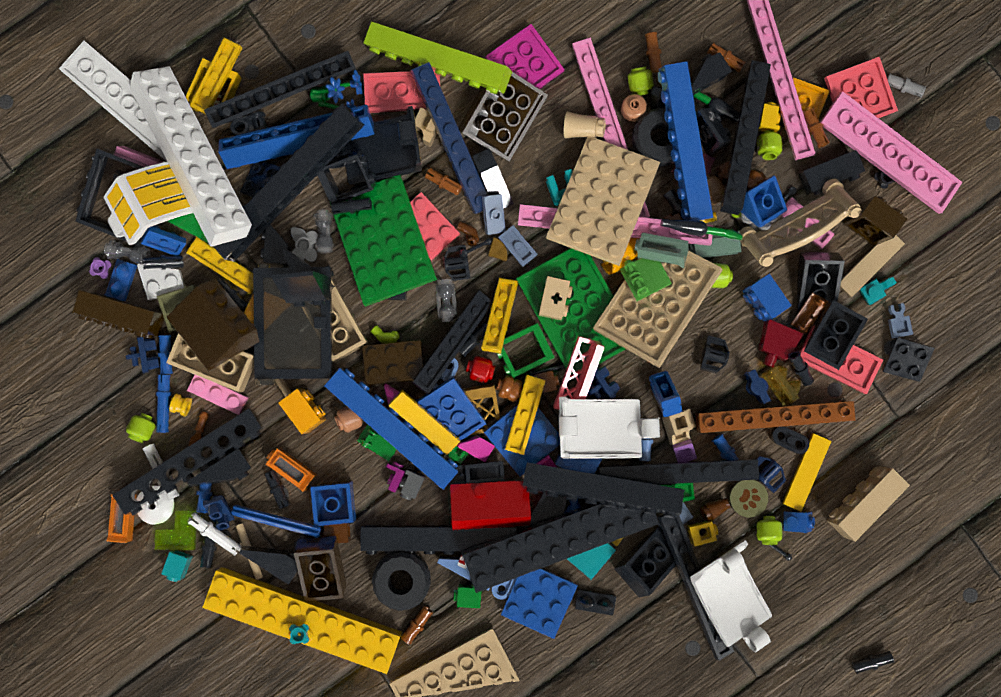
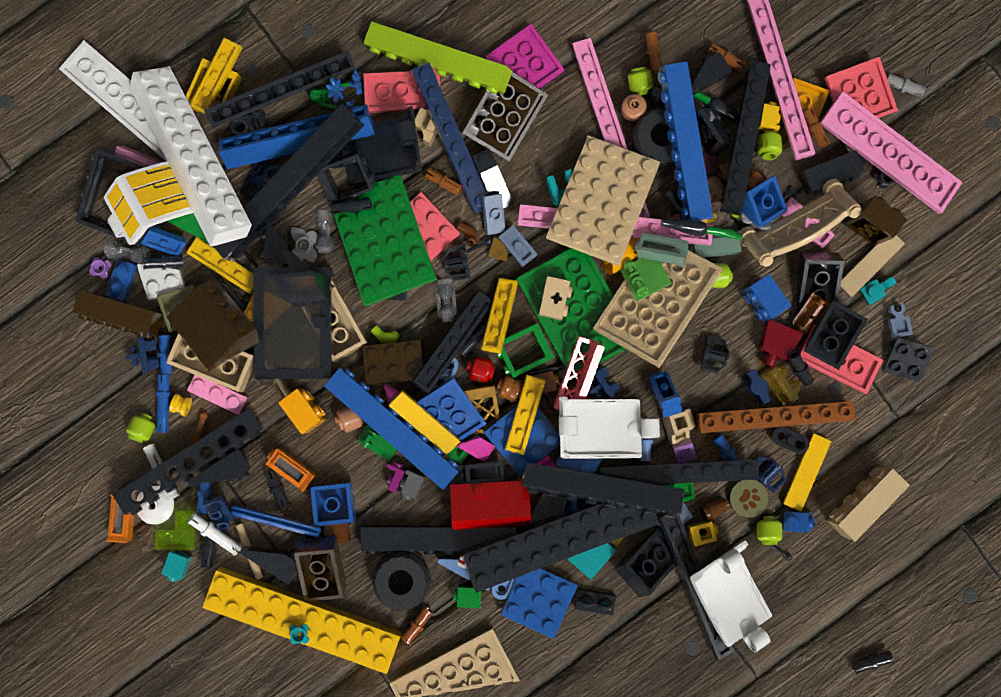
(583, 126): tan plant -> none

